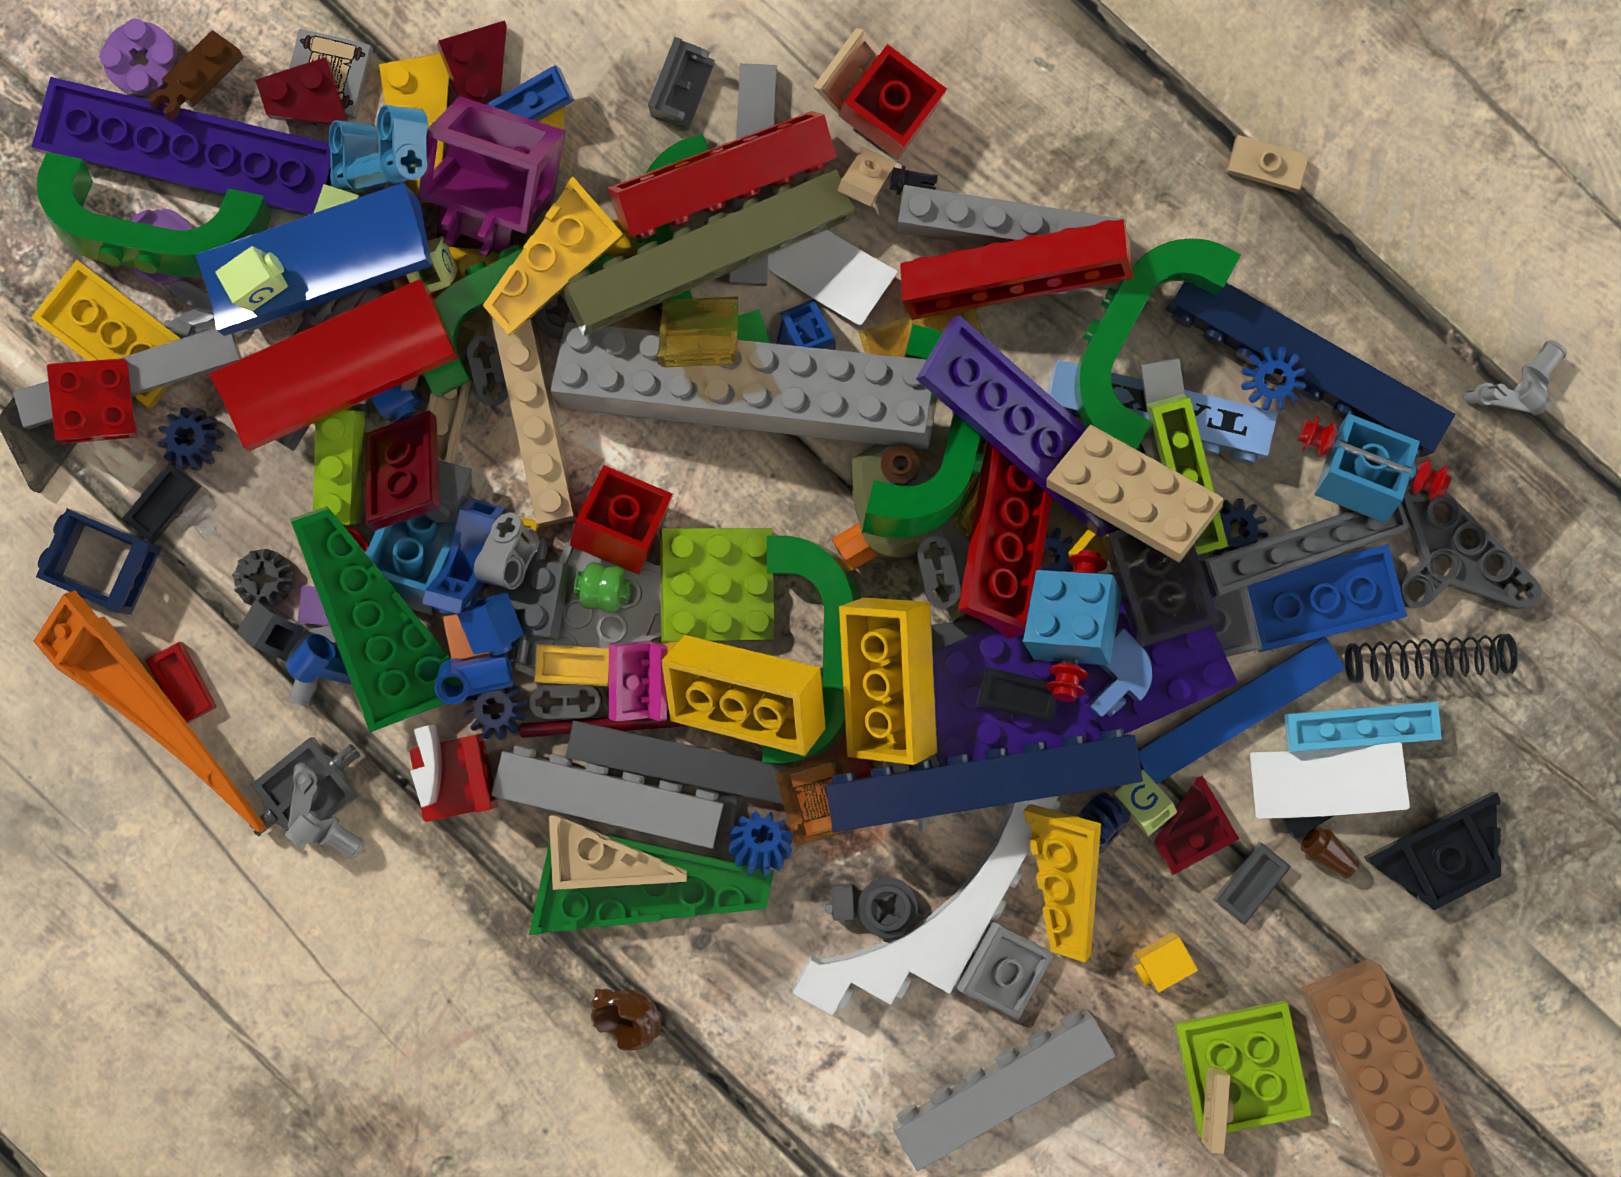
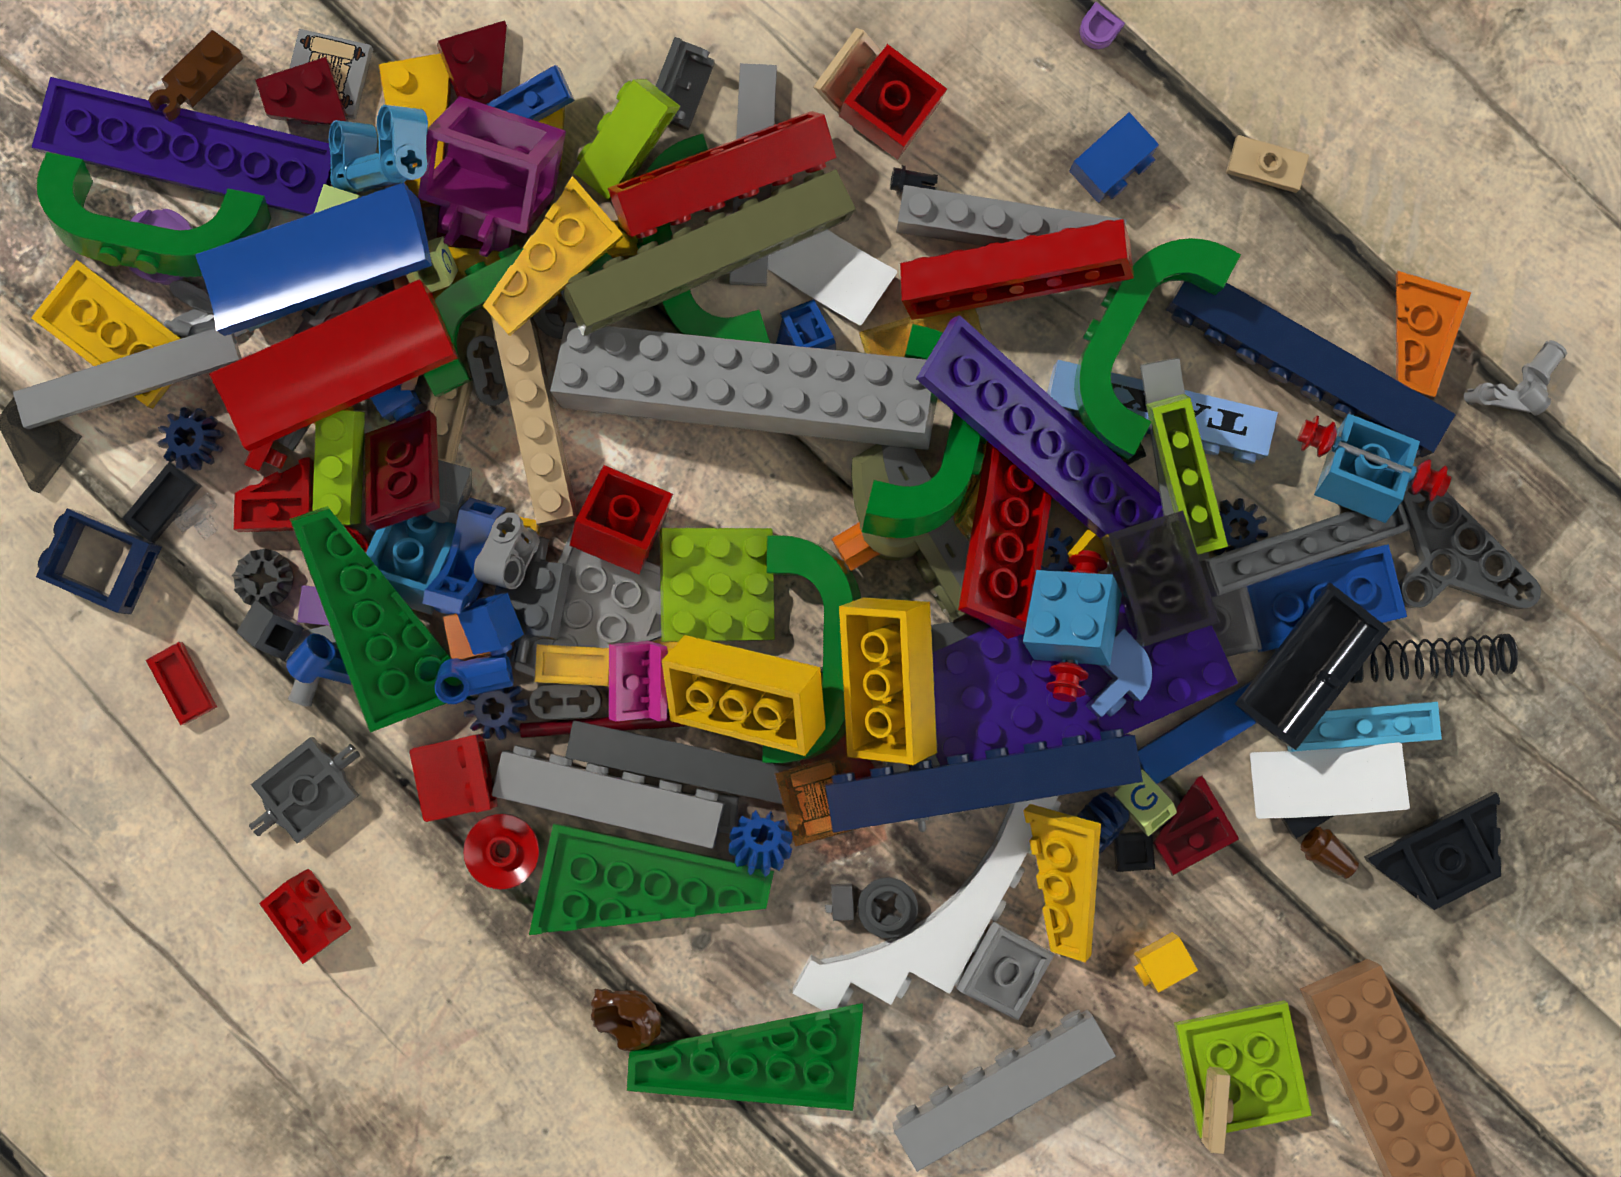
(91, 401): red bracket -> none
(102, 662): orange plate -> none
(123, 46): medium lavender plate -> none
(252, 278): yellowish green brick -> none
(265, 454): none -> red tile
(275, 500): none -> red wing
(305, 915): none -> red bracket
(308, 827): light grey pin -> none
(428, 778): white slope -> none
(482, 854): none -> red dish
(594, 860): tan wing -> none
(602, 587): bright green piece -> none
(626, 136): none -> lime brick
(699, 332): clear yellow piece -> none
(781, 1061): none -> green wing
(866, 176): tan plate -> none
(895, 475): reddish brown plate -> none
(948, 570): dark grey beam -> none
(1017, 694): black tile -> none
(1099, 27): none -> medium lavender tile
(1114, 158): none -> blue brick
(1134, 852): none -> black tile
(1135, 493): tan plate -> none
(1252, 883): dark grey tile -> none
(1267, 367): blue gear -> none
(1312, 666): none -> black container
(1425, 330): none -> orange wing

